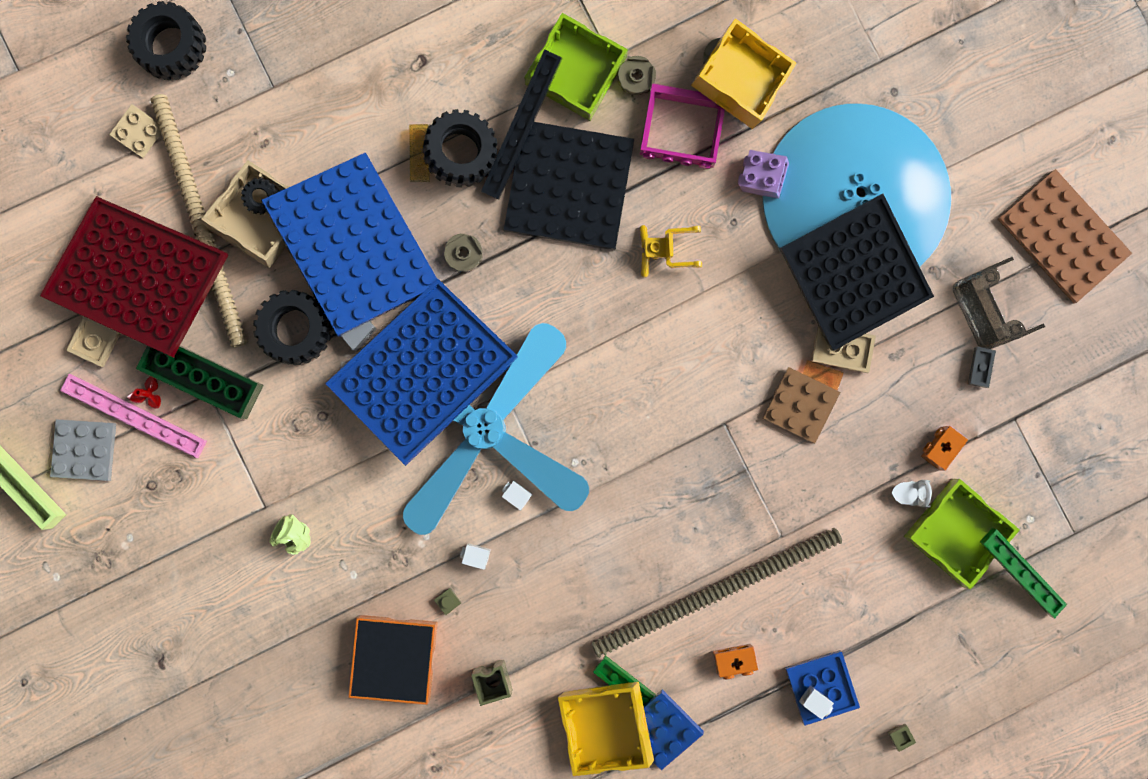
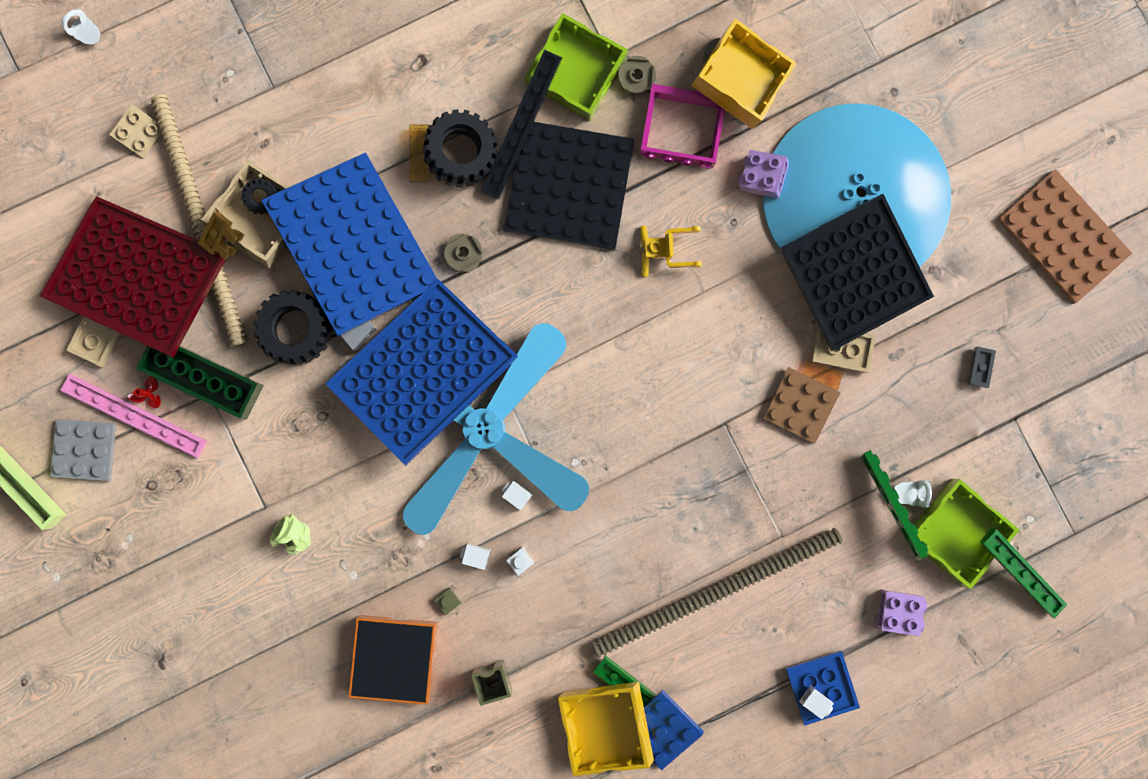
(82, 29): none -> white piece
(153, 21): black tyre -> none
(215, 233): none -> pearl gold plate
(520, 561): none -> white brick
(744, 654): orange brick -> none
(899, 512): none -> green plate
(901, 612): none -> lavender brick
(901, 737): olive plate -> none
(953, 444): orange brick -> none
(982, 310): clear smoke windscreen -> none

